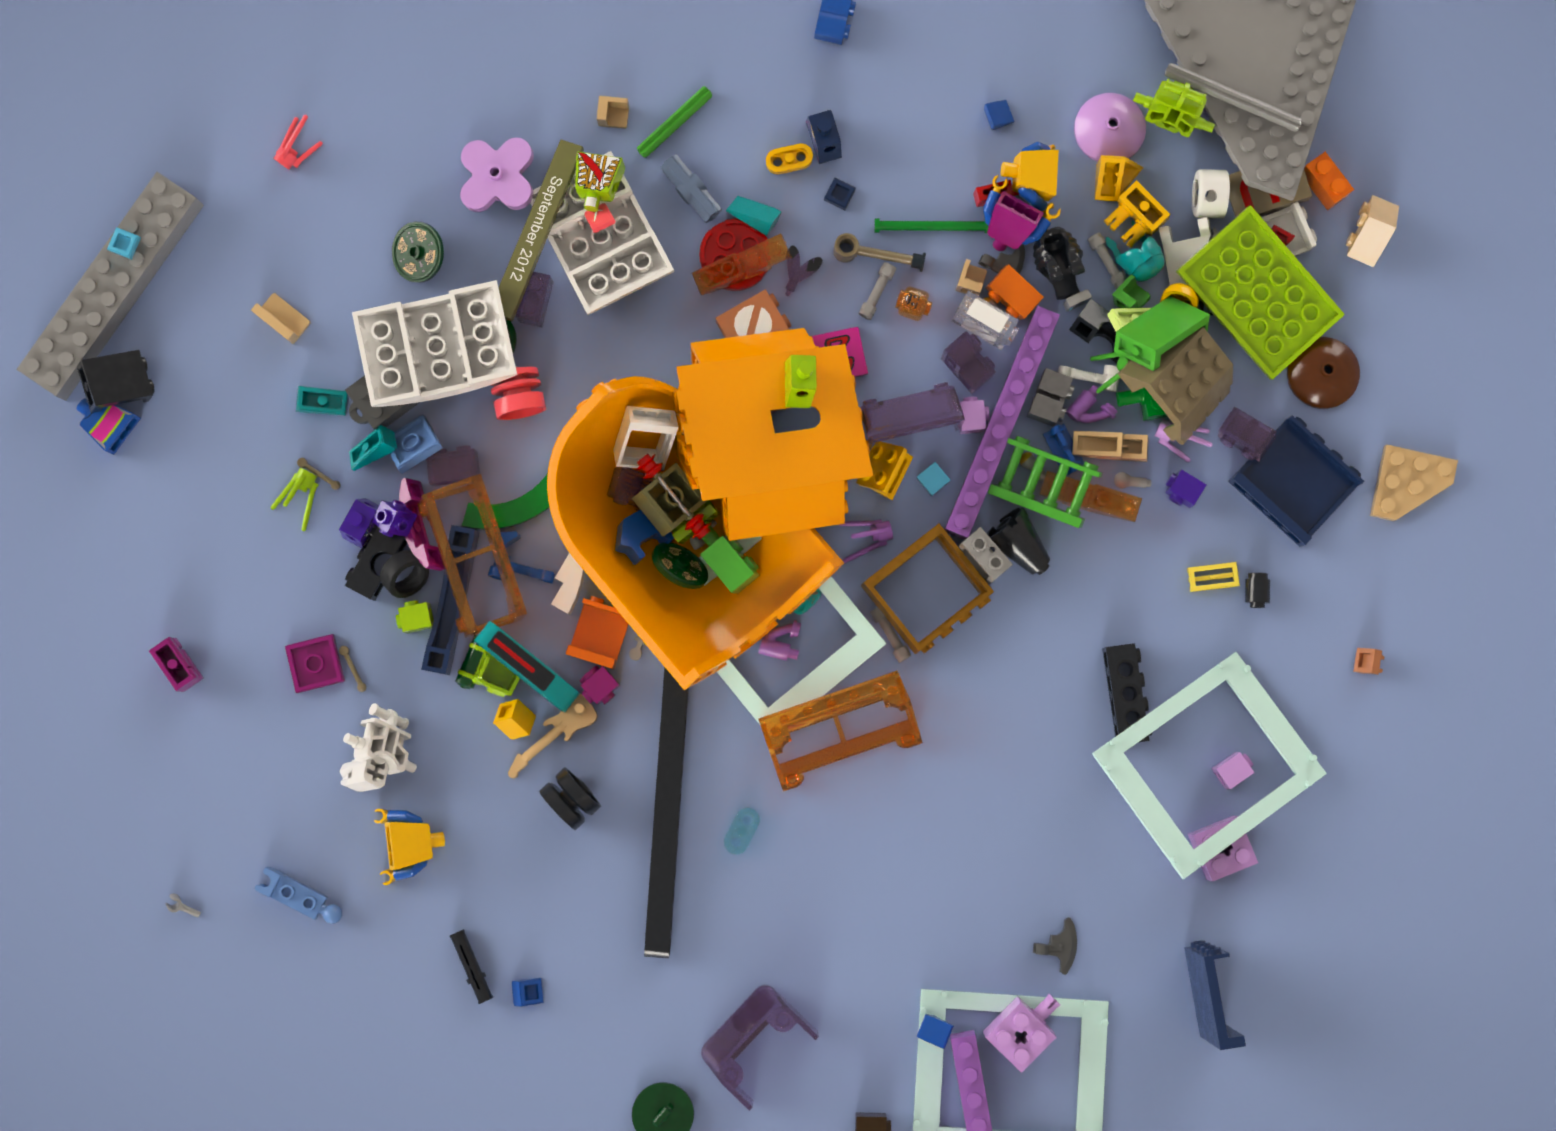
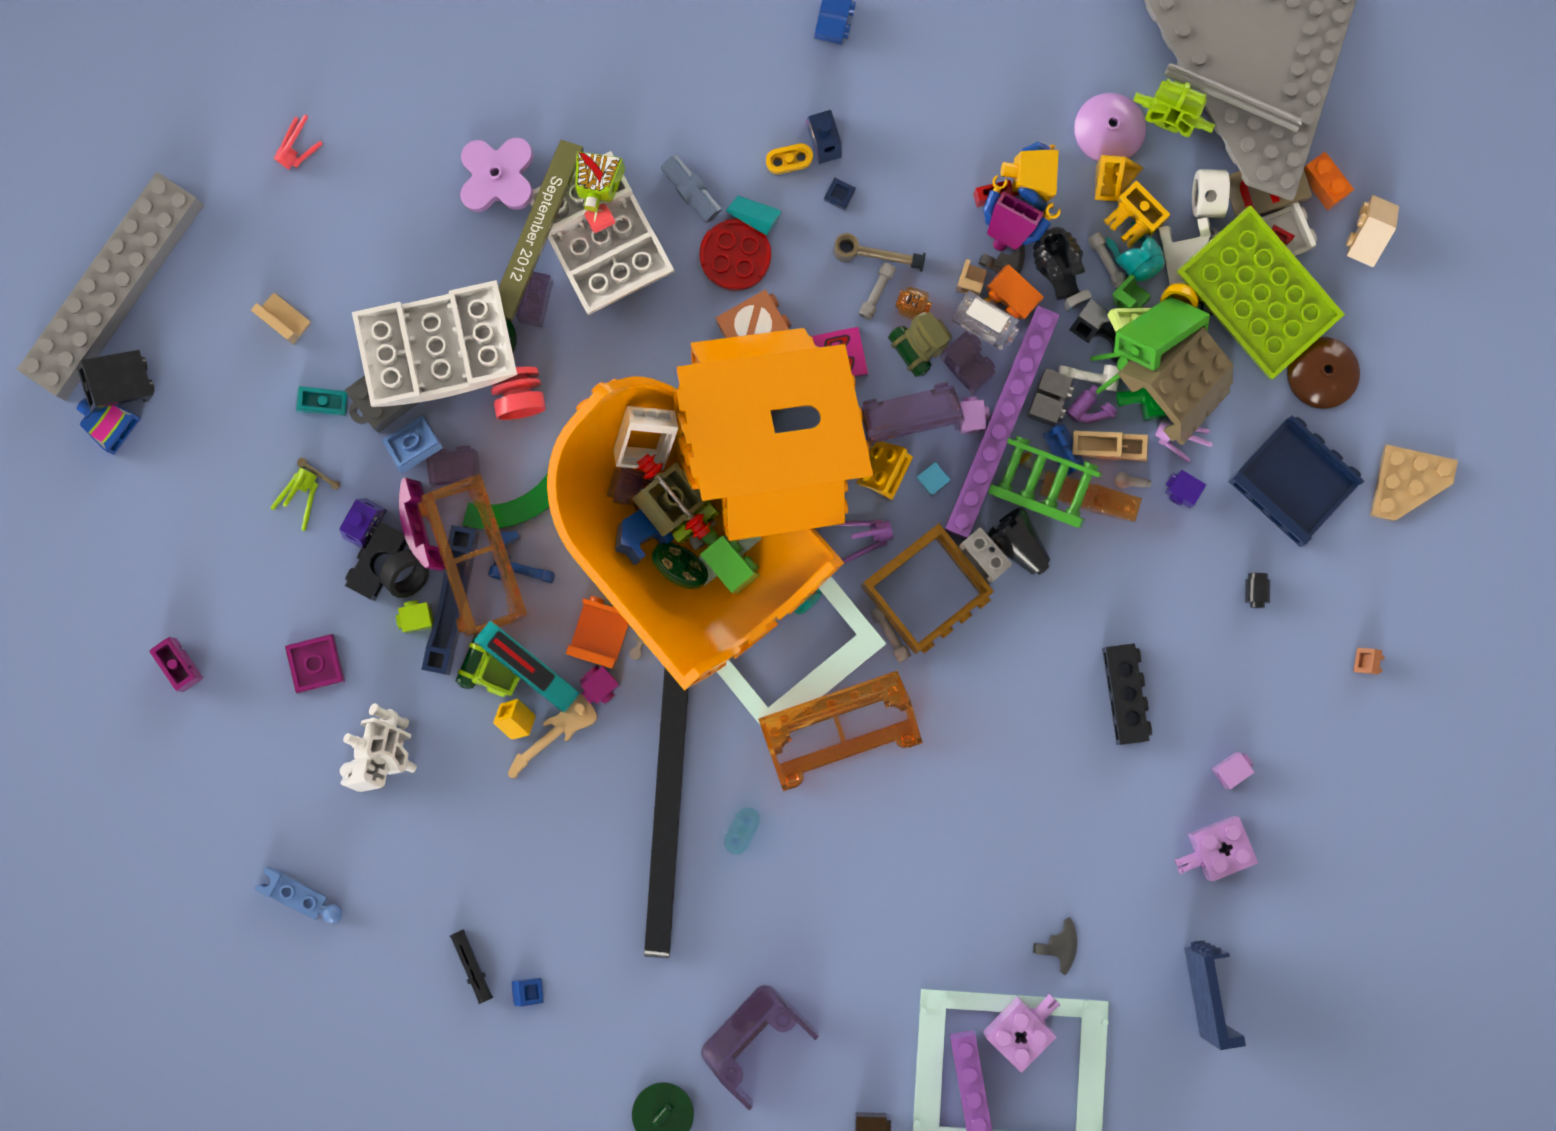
(124, 243): medium azure tile -> none
(180, 906): light grey hand -> none
(344, 650): dark tan hinge -> none
(373, 447): teal slope -> none
(394, 518): dark purple brick -> none
(407, 843): yellow torso -> none
(417, 252): dark green shield -> none
(567, 801): black wheel -> none
(572, 578): white slope -> none
(612, 112): tan panel -> none
(674, 122): bright green axle -> none
(741, 266): clear orange slope -> none
(777, 649): medium lavender plant -> none
(796, 273): clear purple piece -> none
(800, 376): lime torso -> none
(920, 342): none -> olive piece
(930, 225): green bar -> none
(935, 1031): blue slope -> none
(998, 114): blue slope -> none
(1148, 808): light aqua door -> none
(1192, 579): light yellow tile -> none
(1246, 434): clear purple brick -> none

